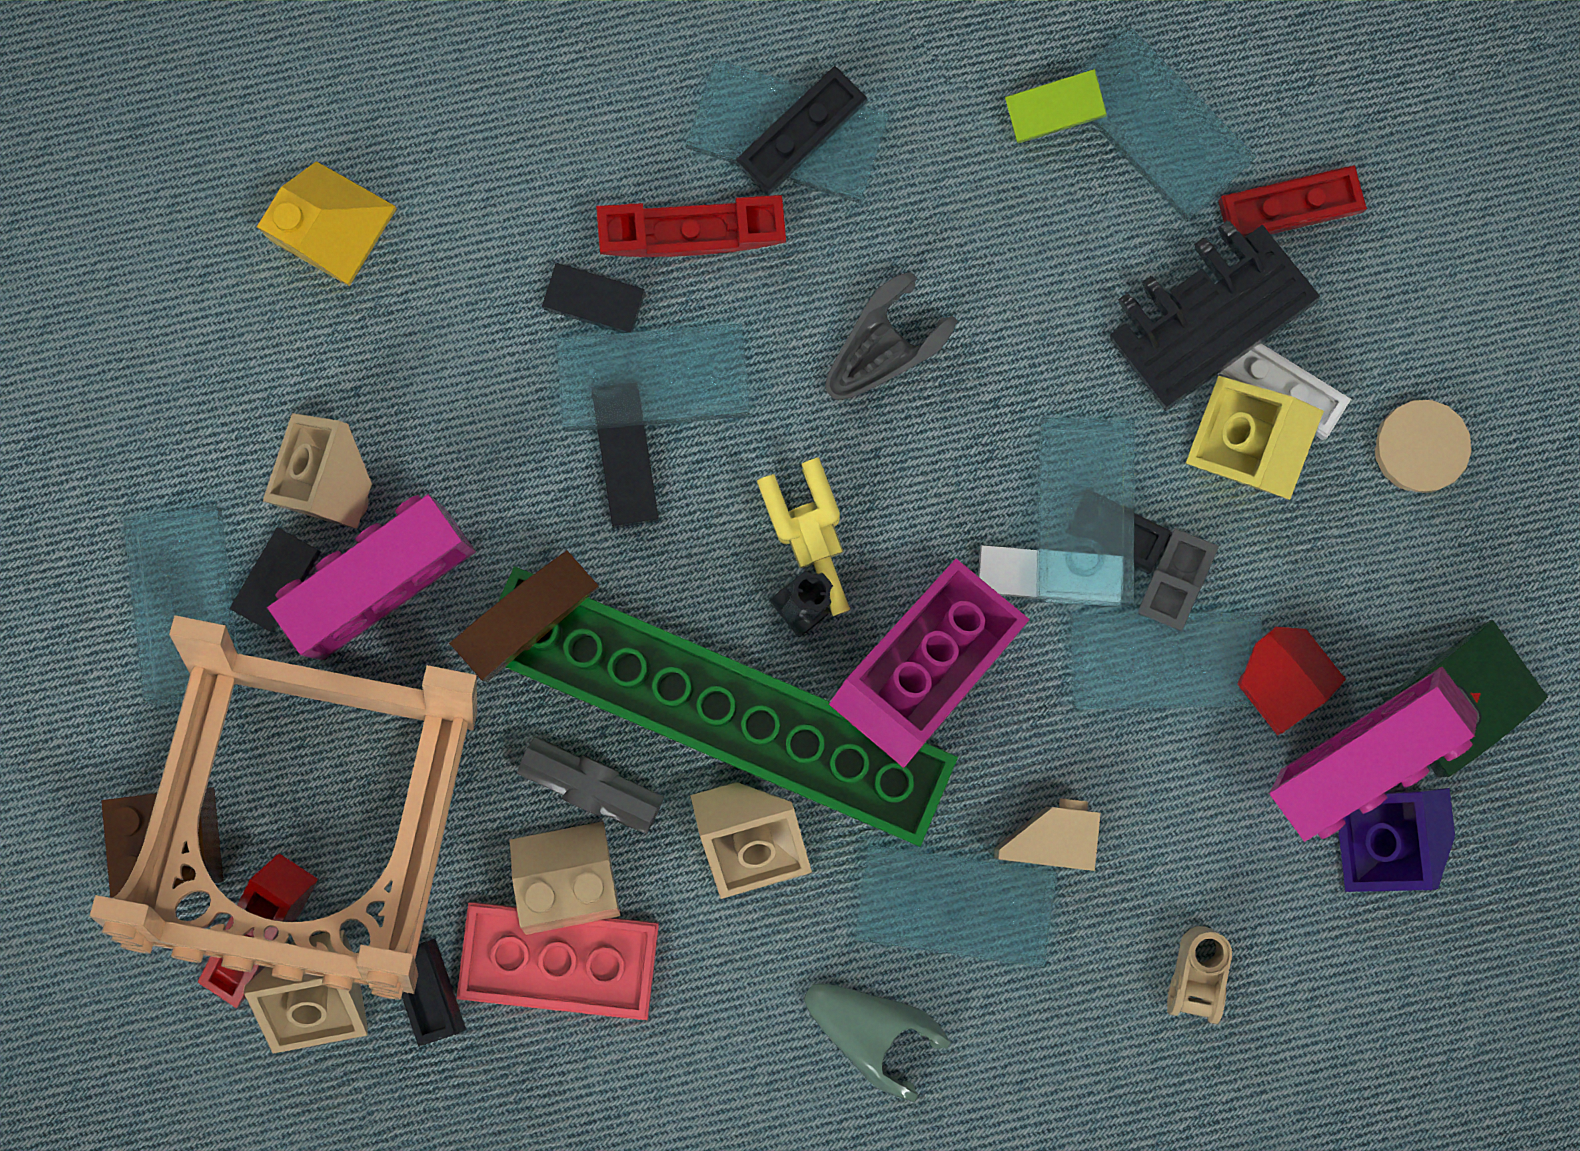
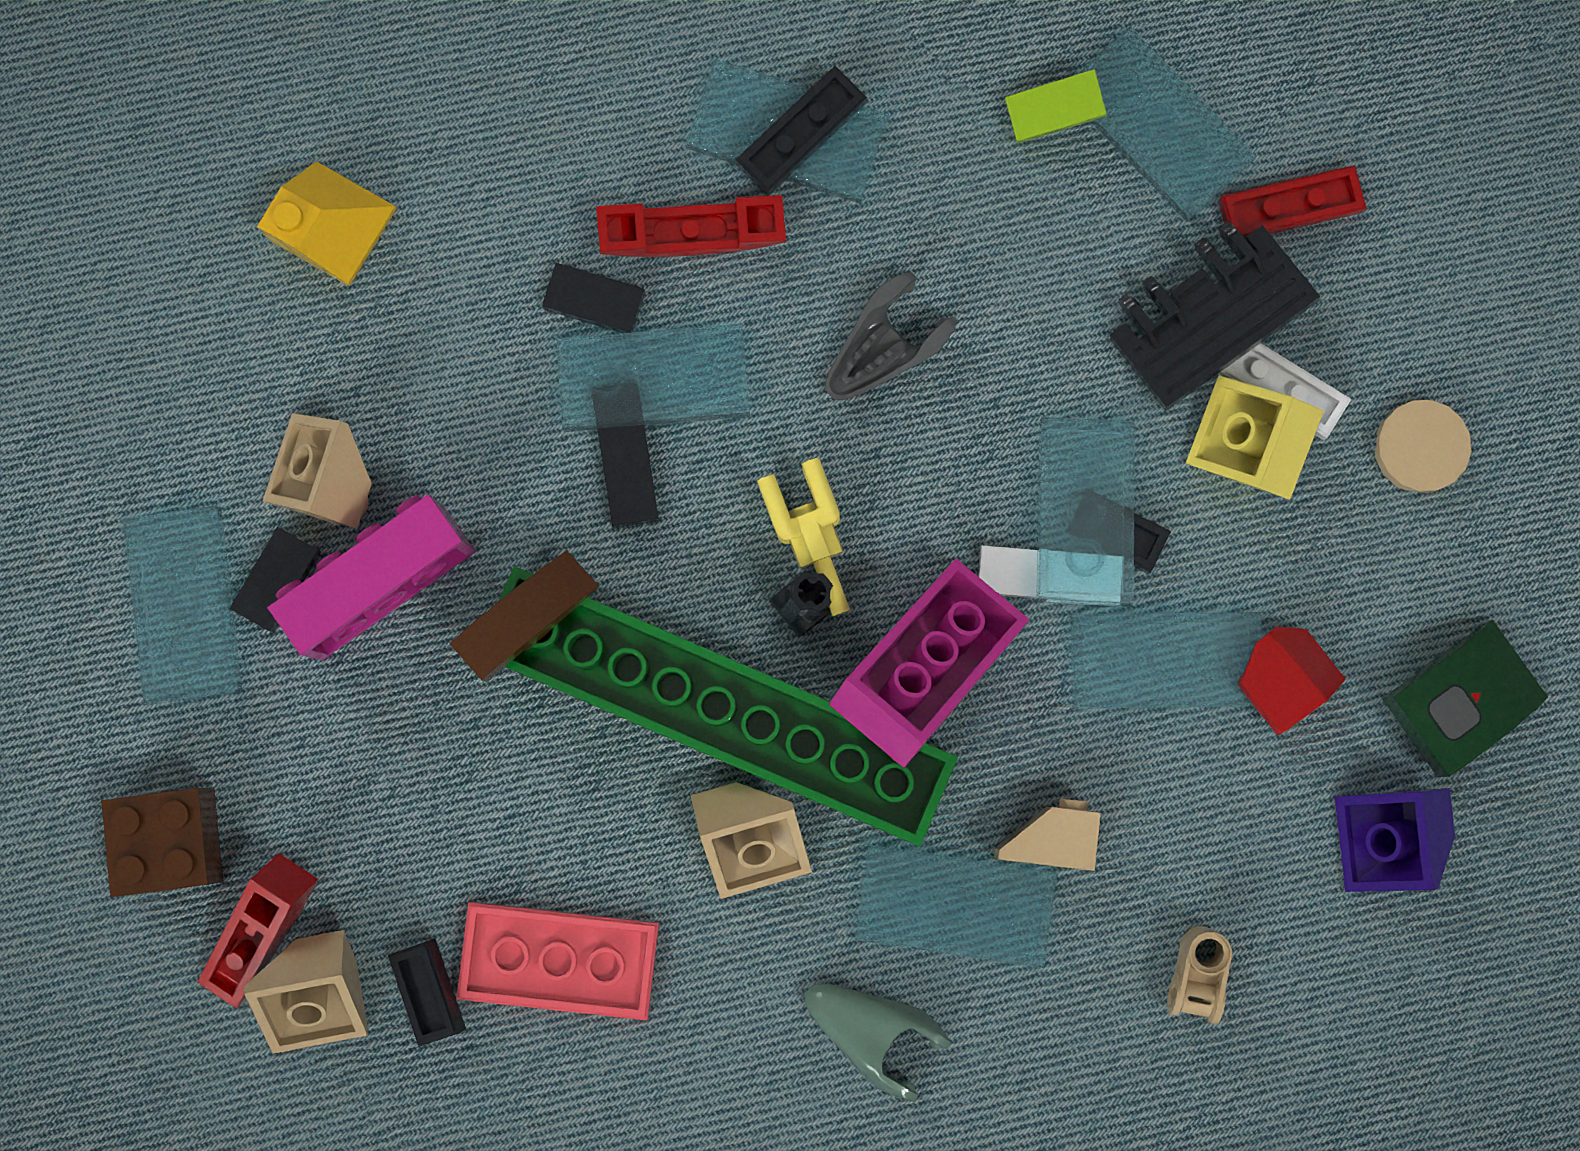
(147, 904): light nougat arch -> none
(563, 878): tan slope -> none
(590, 785): dark grey piece -> none
(1178, 579): dark grey slope -> none
(1375, 755): dark pink brick -> none

